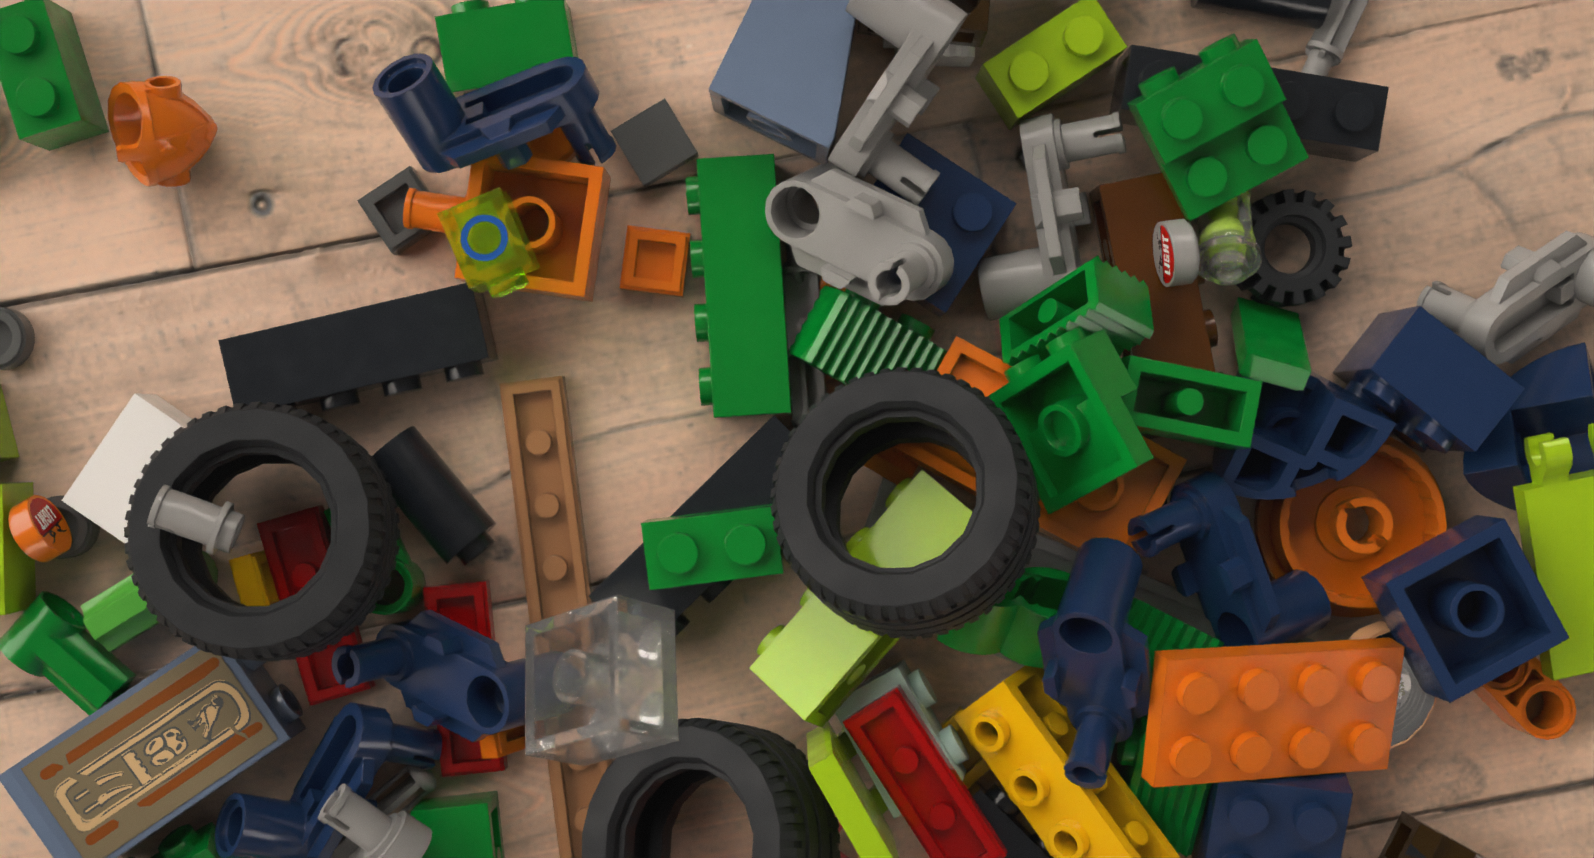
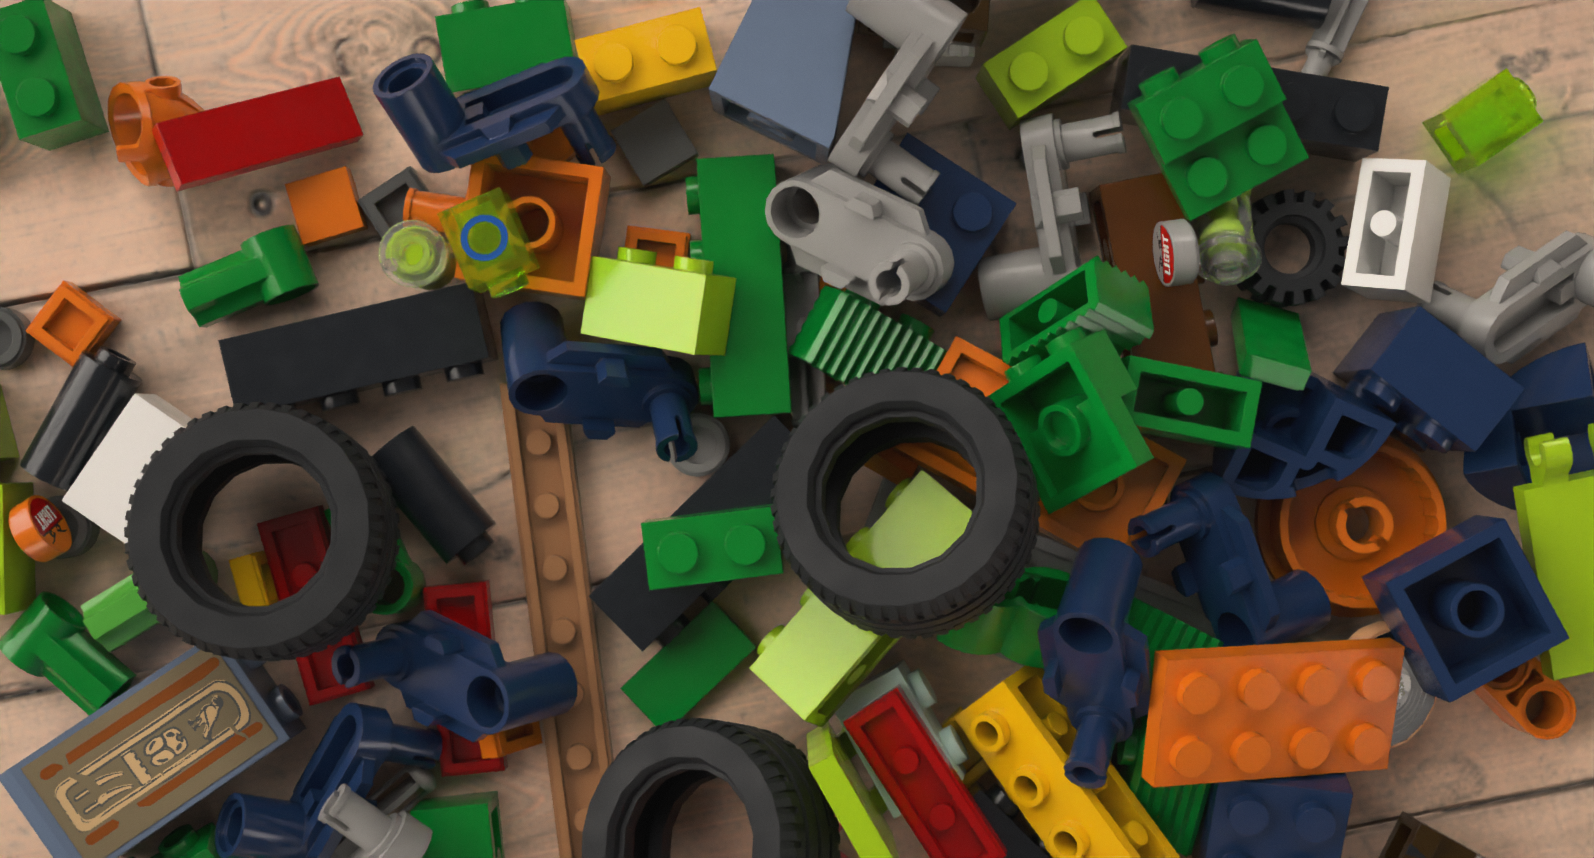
(72, 323): none -> orange tile
(81, 416): none -> black brick
(196, 519): light grey pin -> none
(257, 133): none -> red tile
(265, 271): none -> green piece
(326, 206): none -> orange tile
(418, 256): none -> clear piece
(596, 381): none -> dark blue piece
(601, 681): clear brick -> none
(649, 60): none -> yellow brick
(659, 305): none -> lime brick
(689, 666): none -> green tile
(712, 447): none -> light grey tile
(1396, 230): none -> white brick
(1484, 120): none -> clear neon green brick

